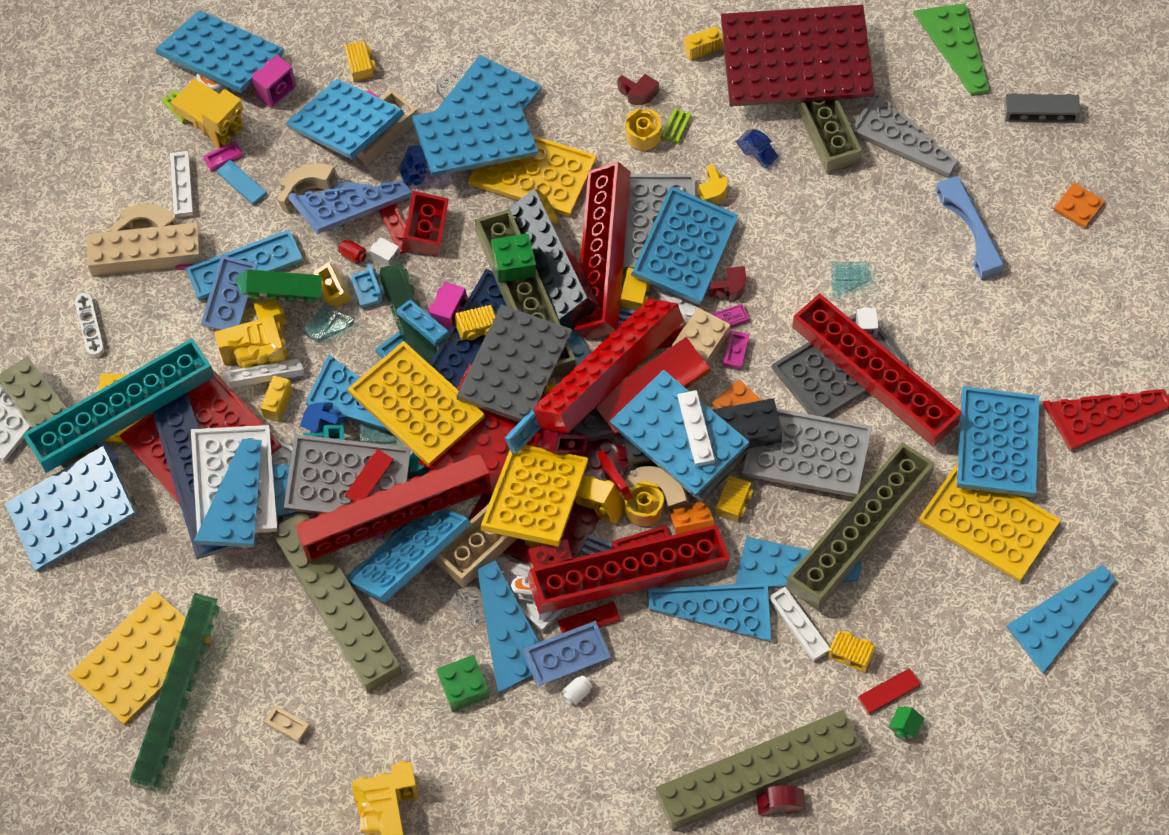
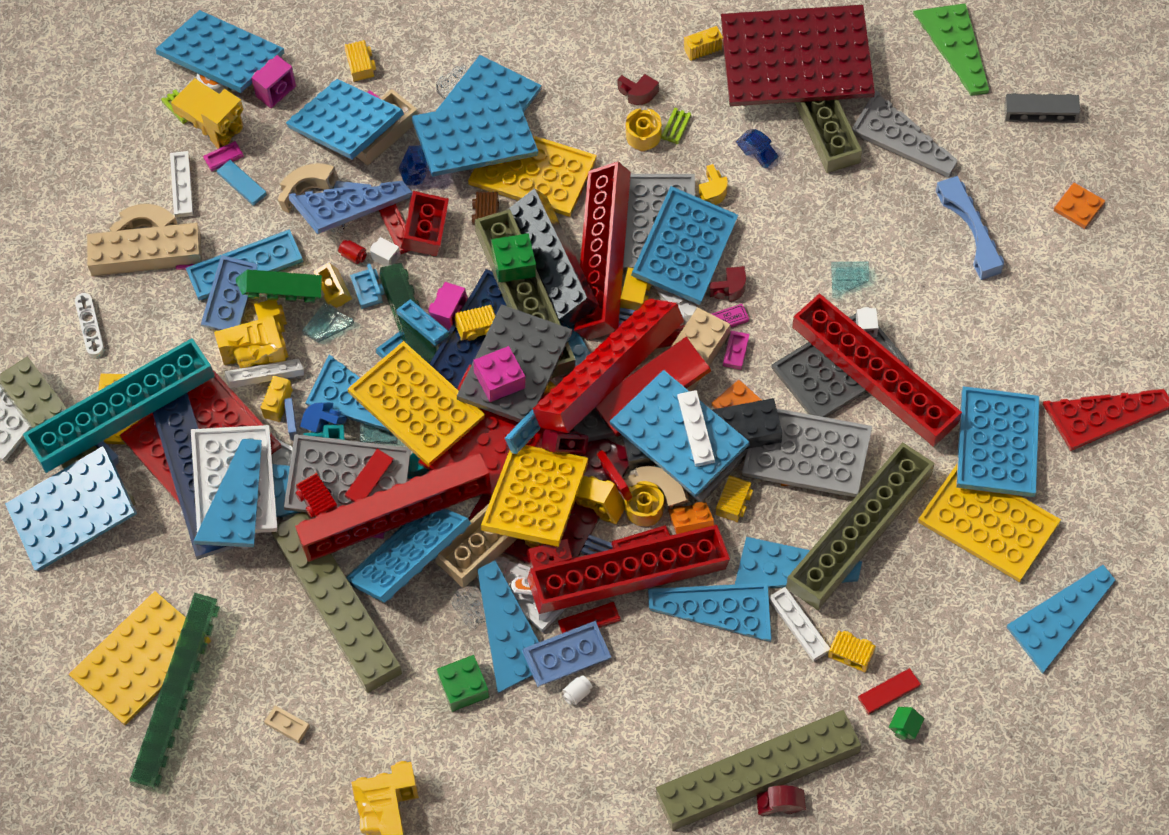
(290, 415): none -> medium blue tile
(315, 496): none -> red brick
(485, 204): none -> reddish brown brick
(499, 374): none -> dark pink brick

